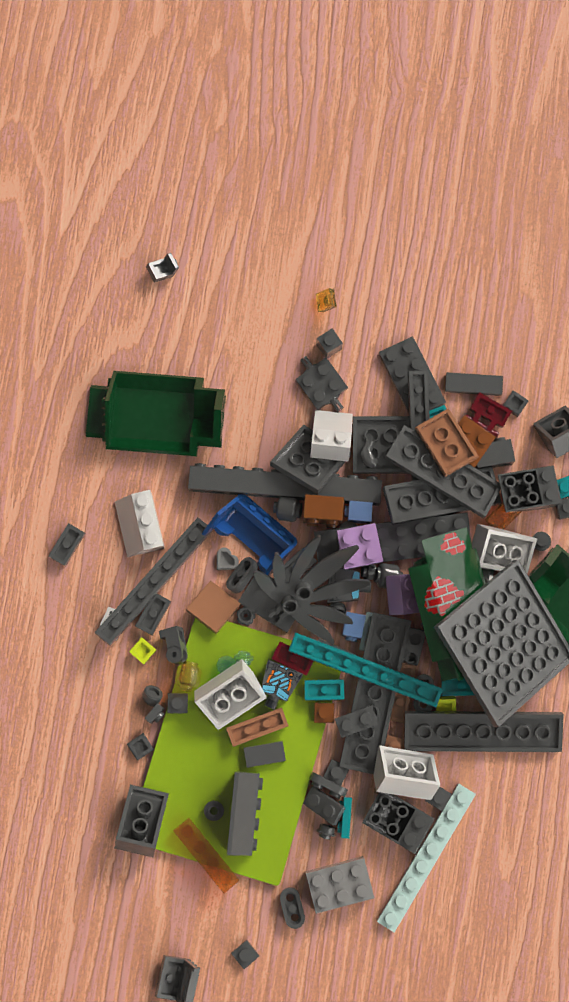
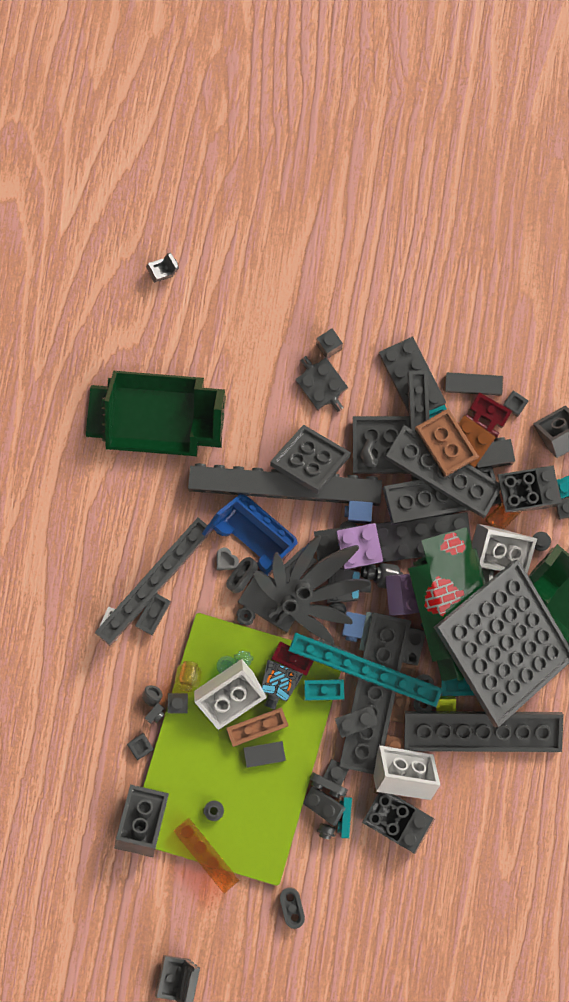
(67, 544): dark grey plate -> none
(139, 523): white slope -> none
(142, 650): neon yellow plate -> none
(175, 643): dark grey leg -> none
(213, 607): nougat tile -> none
(243, 813): dark grey slope -> none
(245, 954): dark grey plate -> none
(287, 509): dark grey head -> none
(323, 510): dark orange brick -> none
(323, 712): dark orange plate -> none
(326, 300): clear yellow plate -> none
(331, 435): white slope -> none
(339, 884): light grey brick -> none
(426, 858): light aqua plate -> none
(440, 799): dark grey plate -> none

